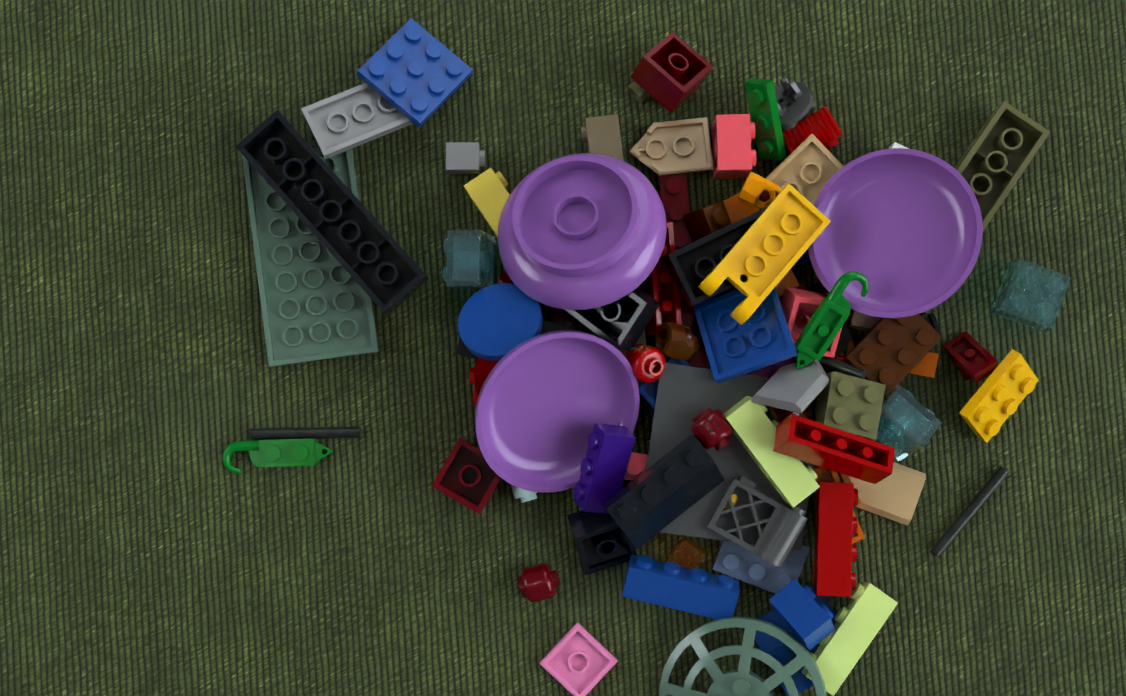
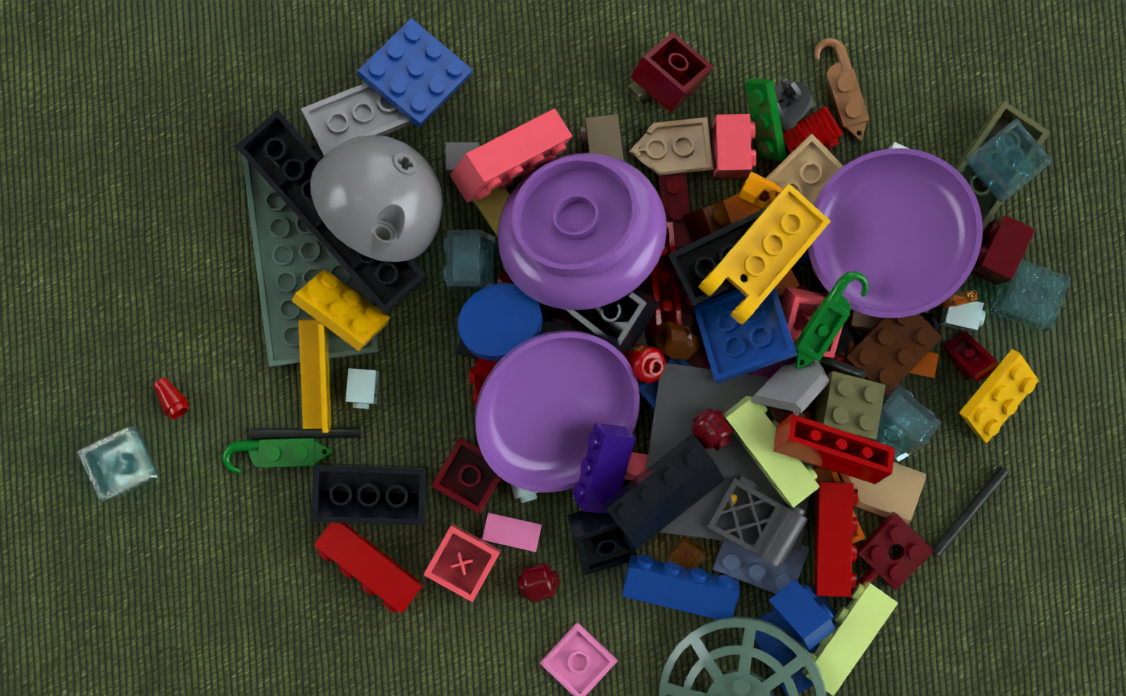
(118, 464): none -> clear light blue brick
(171, 400): none -> red cone
(315, 375): none -> yellow panel
(341, 309): none -> yellow plate
(362, 387): none -> light aqua brick
(369, 493): none -> black slope
(369, 565): none -> red brick
(375, 182): none -> light grey piece
(462, 562): none -> coral brick
(510, 156): none -> coral brick
(512, 532): none -> bright pink tile
(845, 90): none -> medium nougat plate
(876, 547): none -> dark red plate
(961, 299): none -> clear orange tile
(963, 317): none -> light aqua brick
(1002, 249): none -> dark red brick
(1008, 160): none -> clear light blue brick

